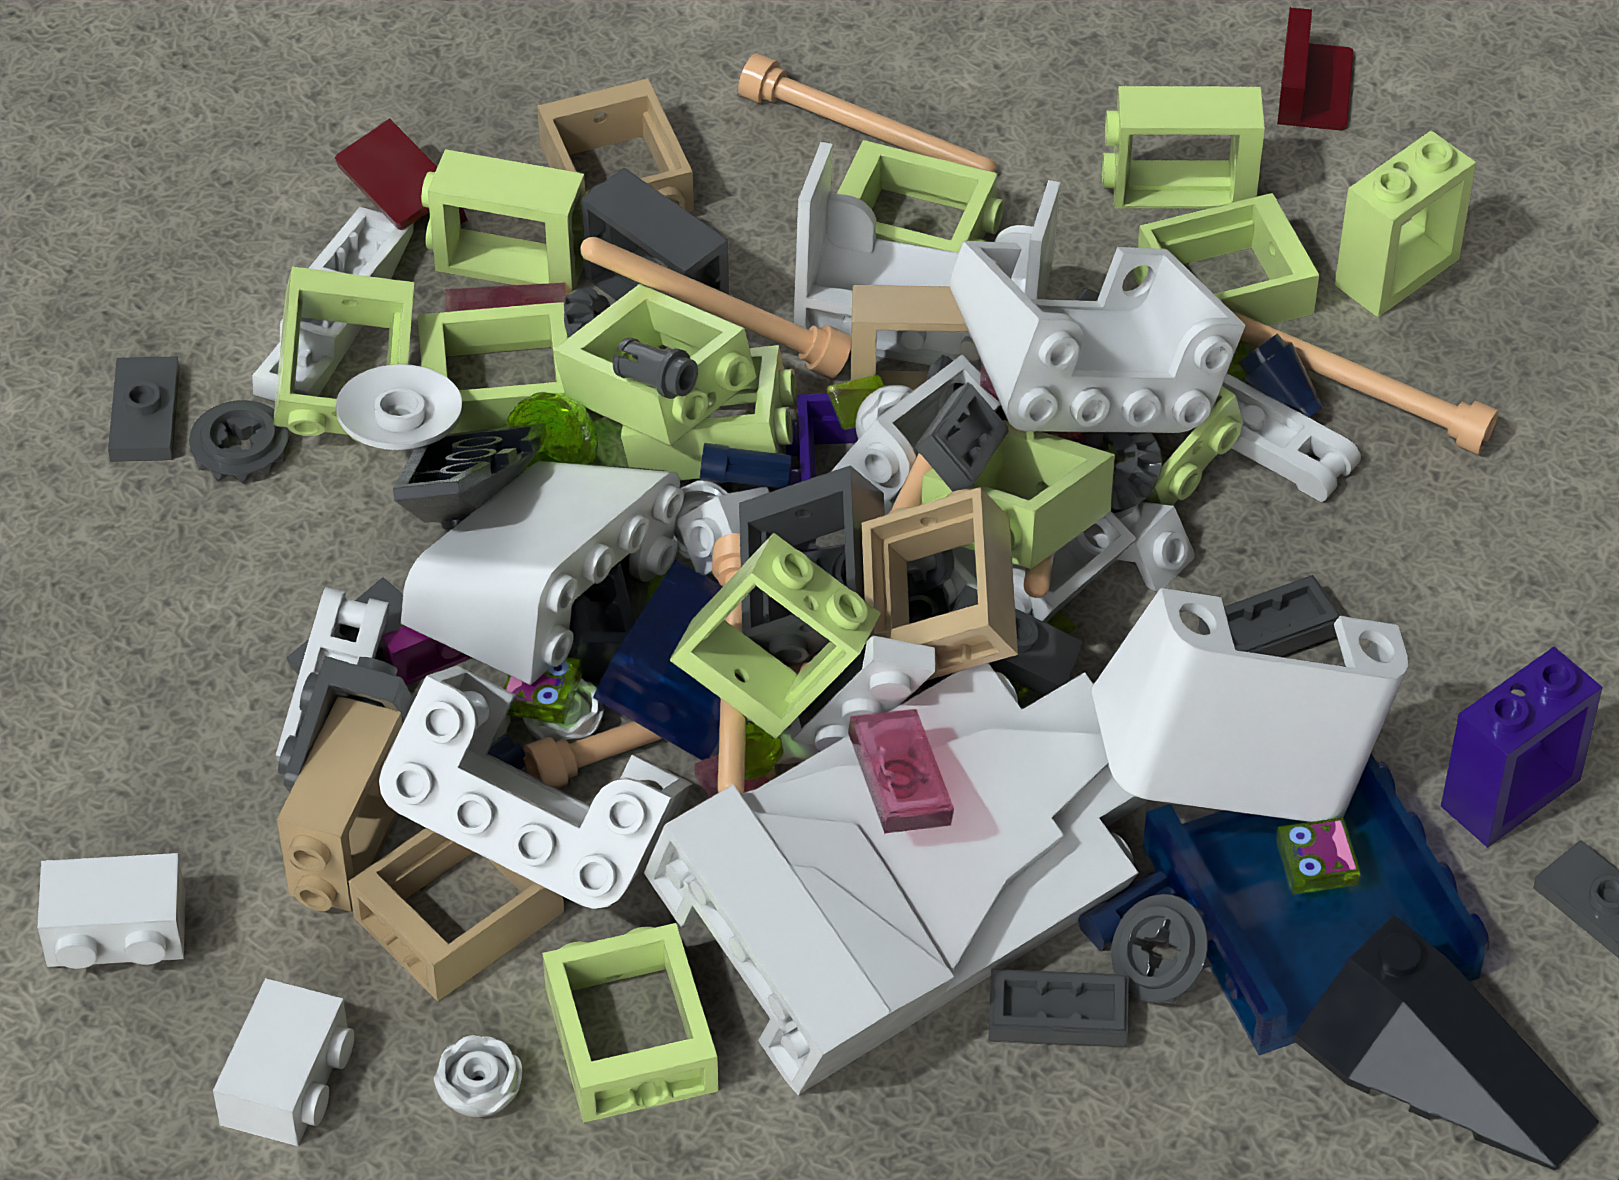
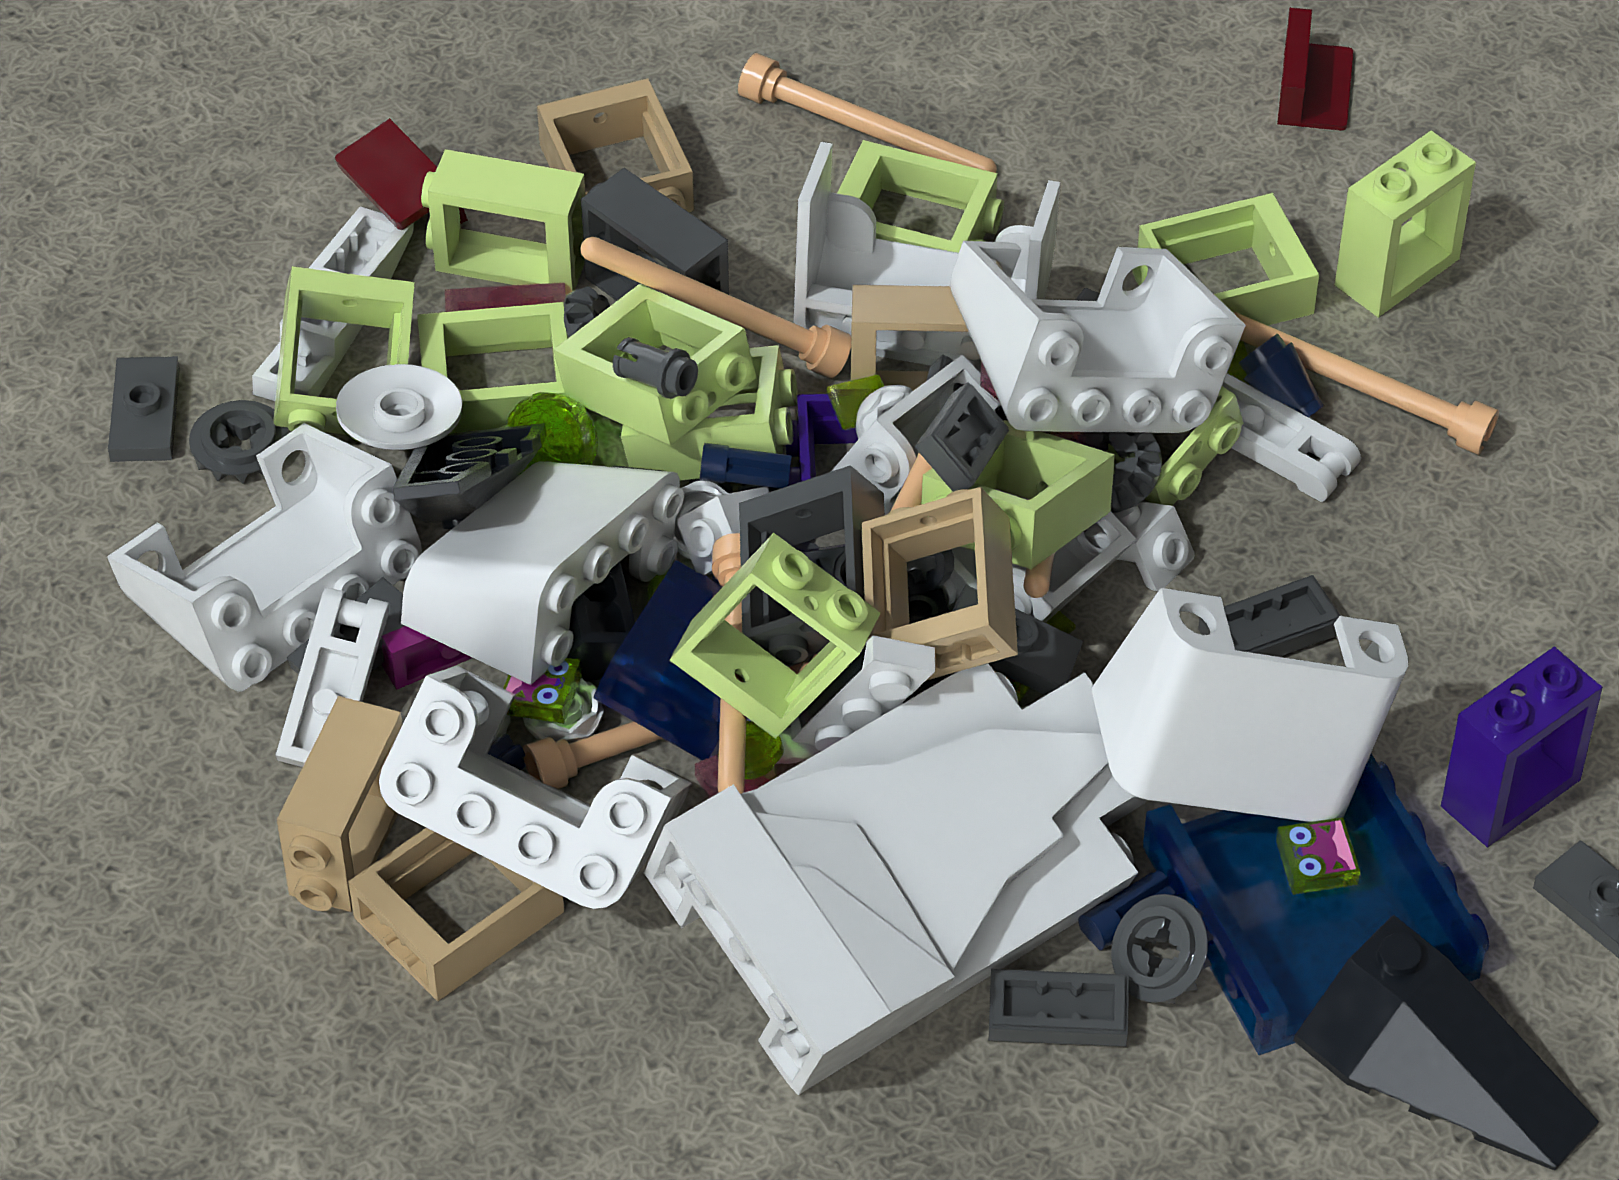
(111, 910): white brick -> none
(262, 587): none -> white windscreen
(283, 1062): white brick -> none
(366, 682): dark grey bracket -> none
(472, 1058): white plate -> none
(618, 1082): yellowish green window -> none
(900, 771): clear pink plate -> none
(1184, 112): yellowish green window -> none

